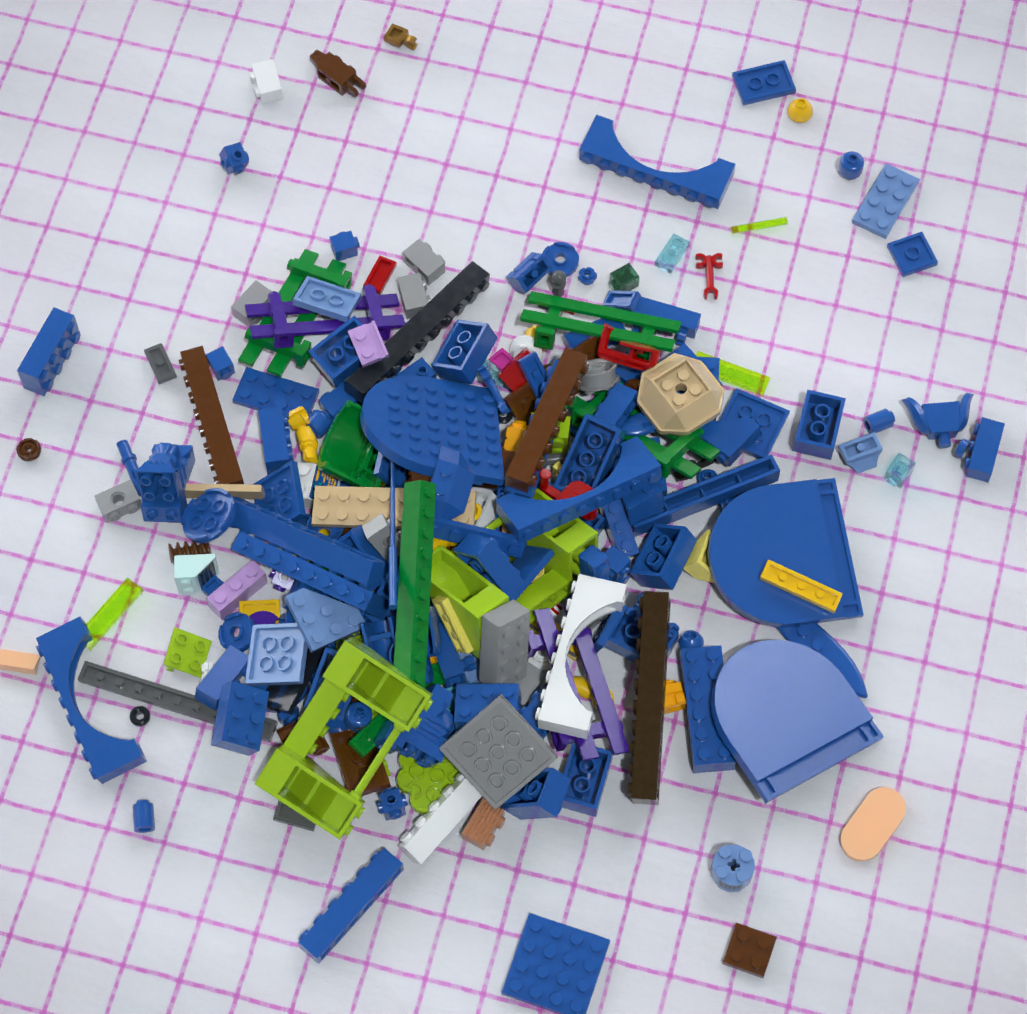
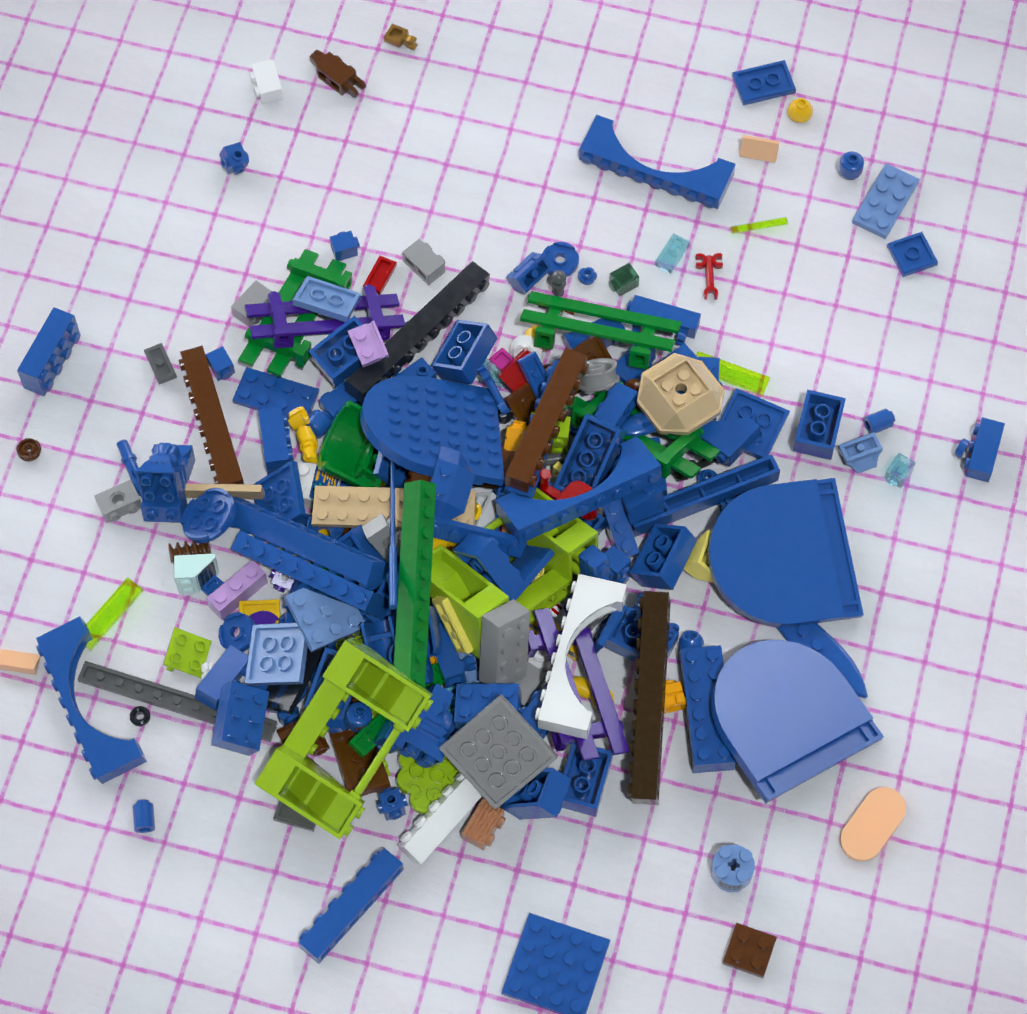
(413, 293): light grey brick -> none
(622, 299): blue tile -> none
(631, 359): red piece -> none
(759, 148): none -> light nougat slope
(801, 586): yellow plate -> none
(940, 419): blue torso -> none

